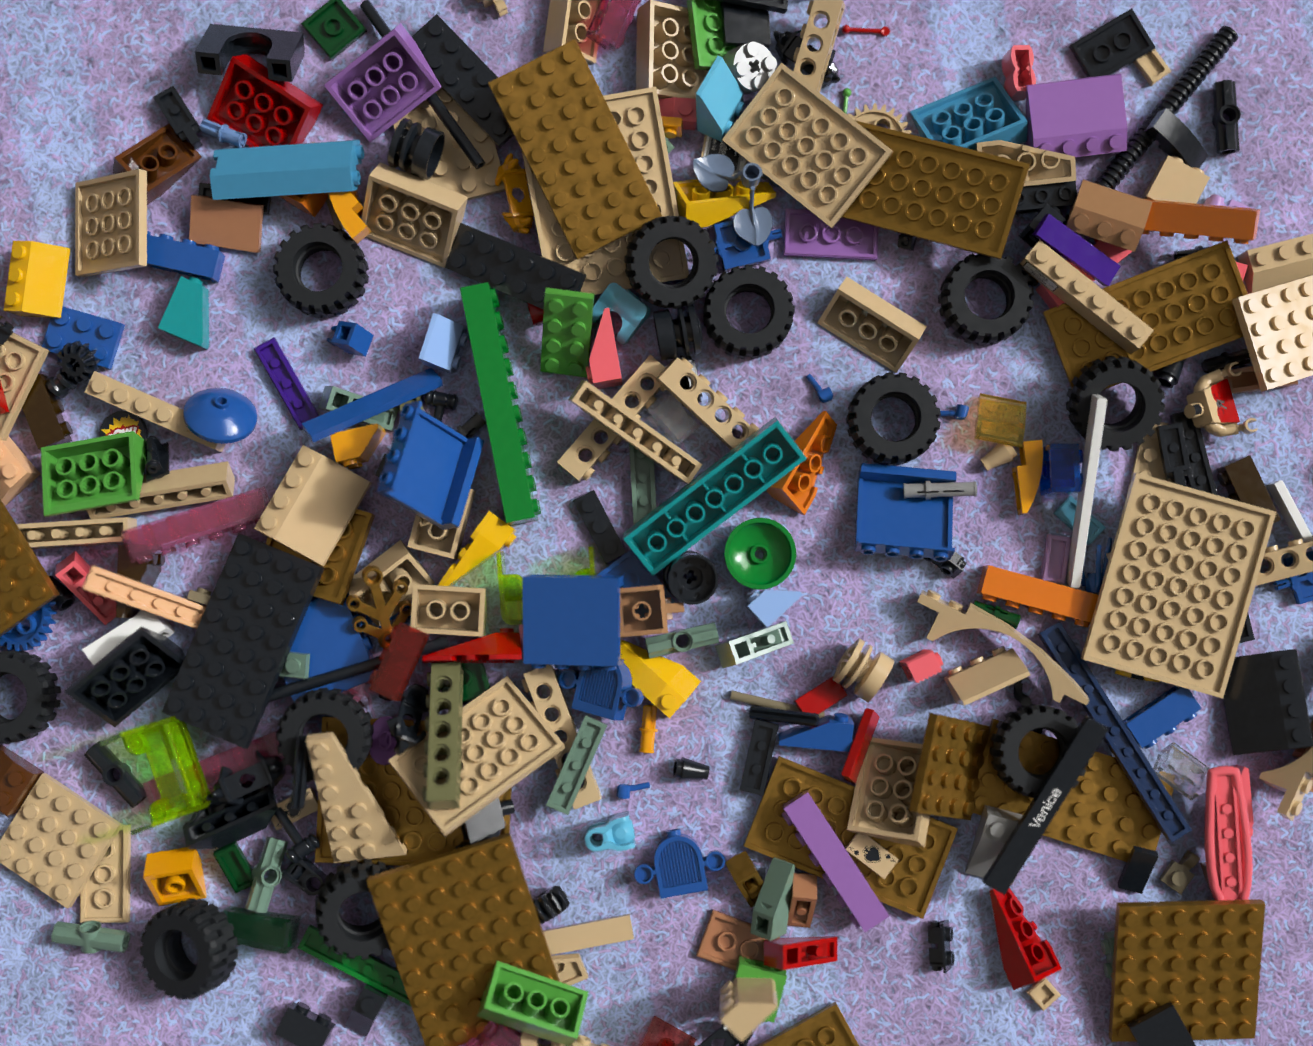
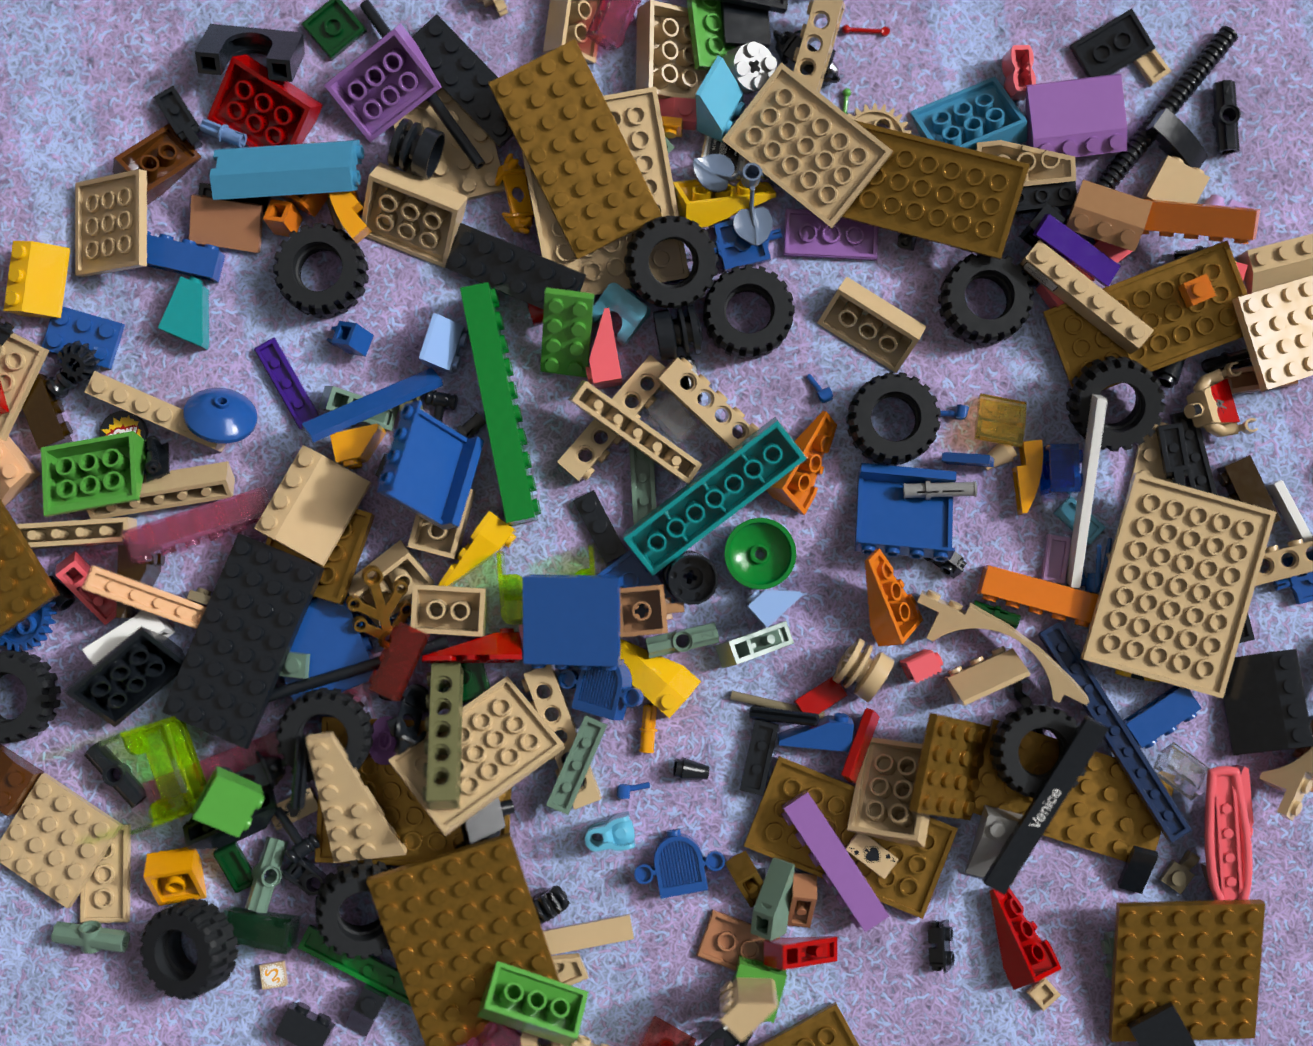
(228, 802): none -> bright green piece
(273, 974): none -> tile
(282, 217): none -> orange brick
(891, 610): none -> orange wedge
(967, 459): none -> blue tile
(1196, 290): none -> orange brick

